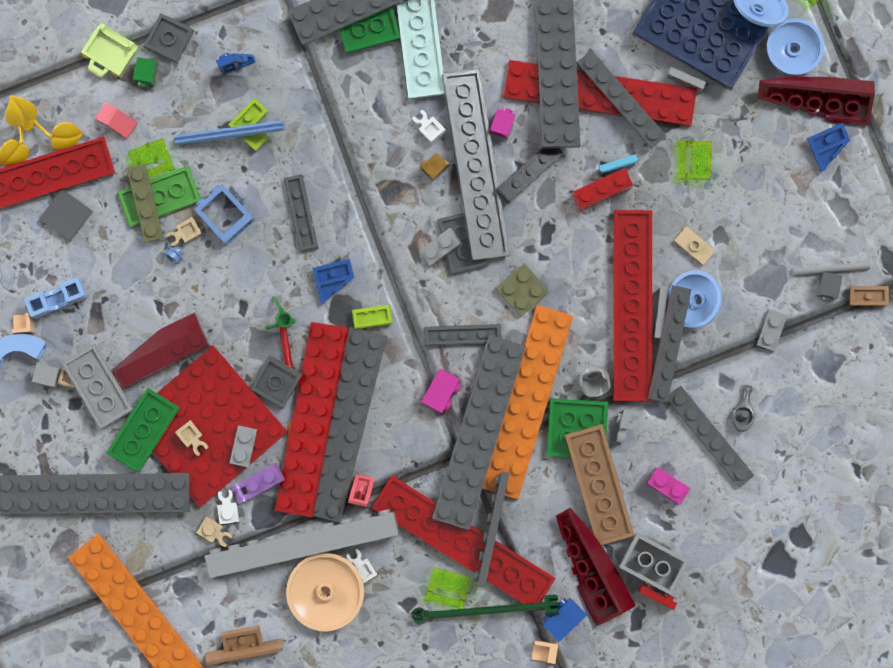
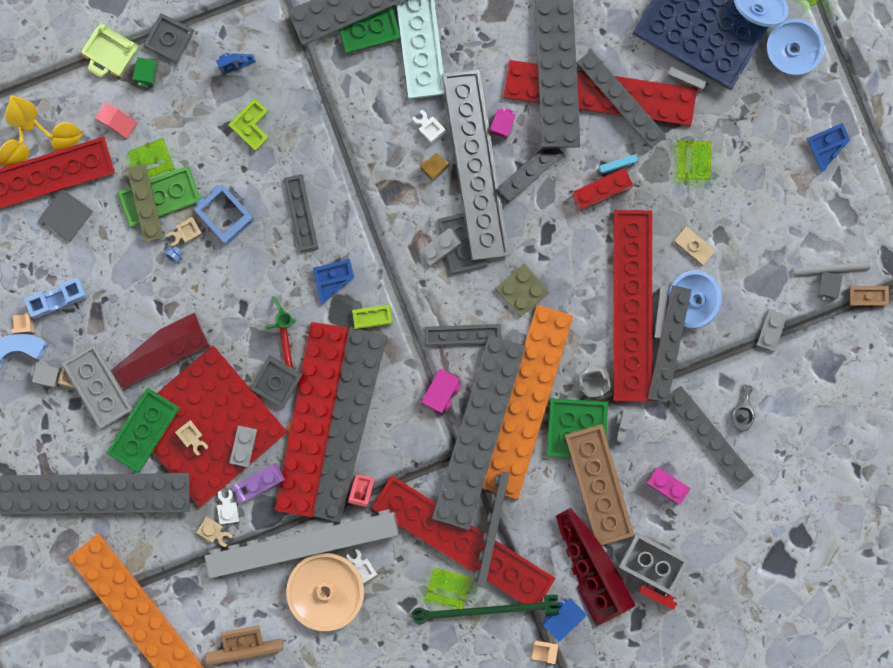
(231, 132): medium blue axle -> none
(829, 97): dark red wedge -> none

